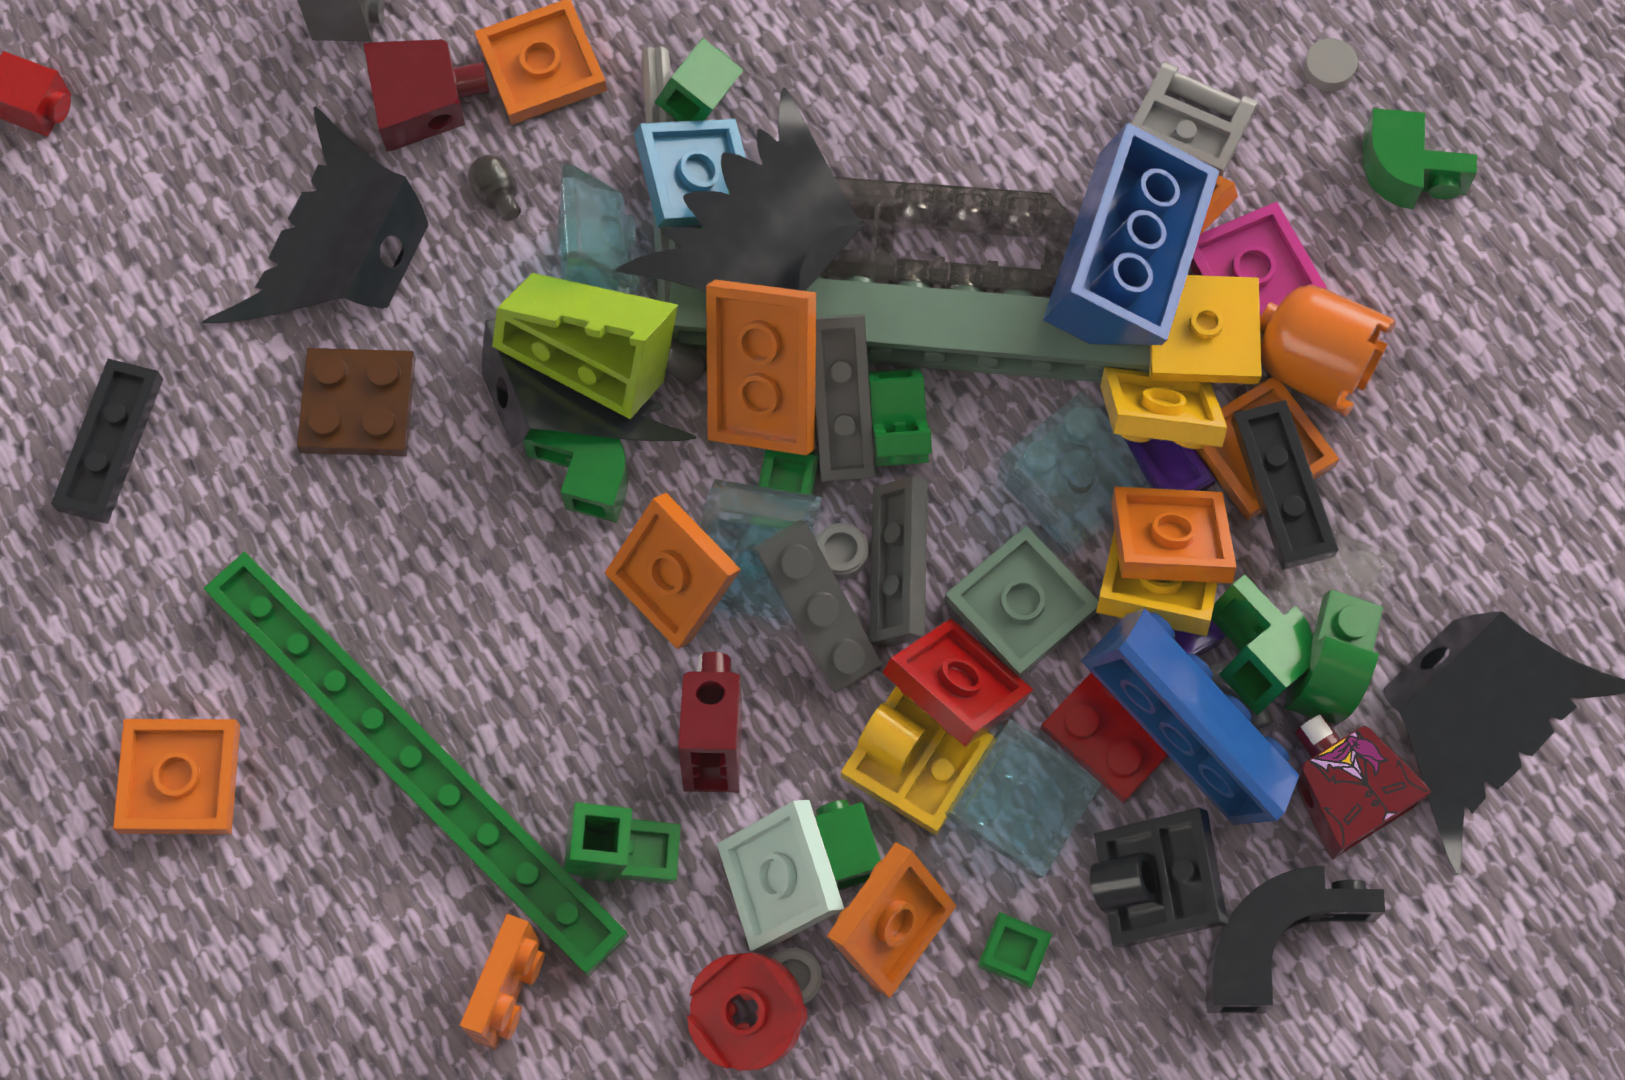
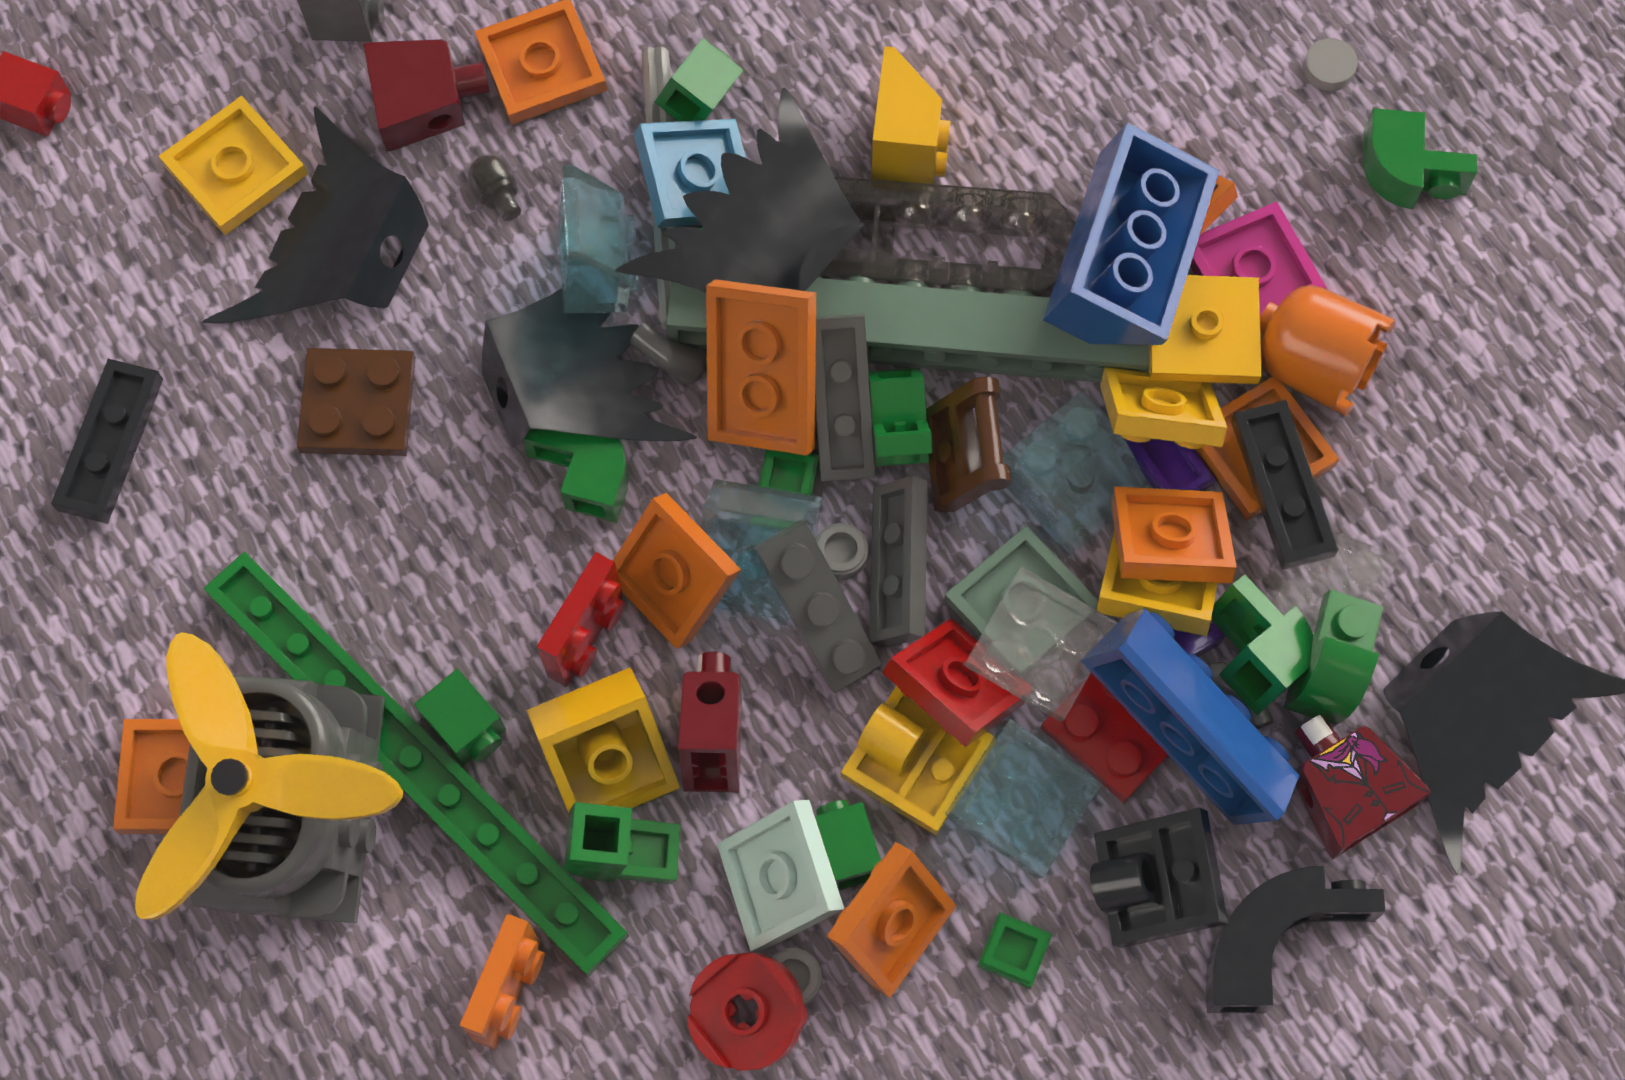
(233, 165): none -> yellow plate
(270, 794): none -> brick
(461, 718): none -> green brick
(588, 338): lime wedge -> none
(588, 609): none -> red plate
(604, 744): none -> yellow slope
(908, 131): none -> yellow slope
(955, 456): none -> reddish brown plate
(1038, 644): none -> clear plate
(1191, 128): light grey plate -> none

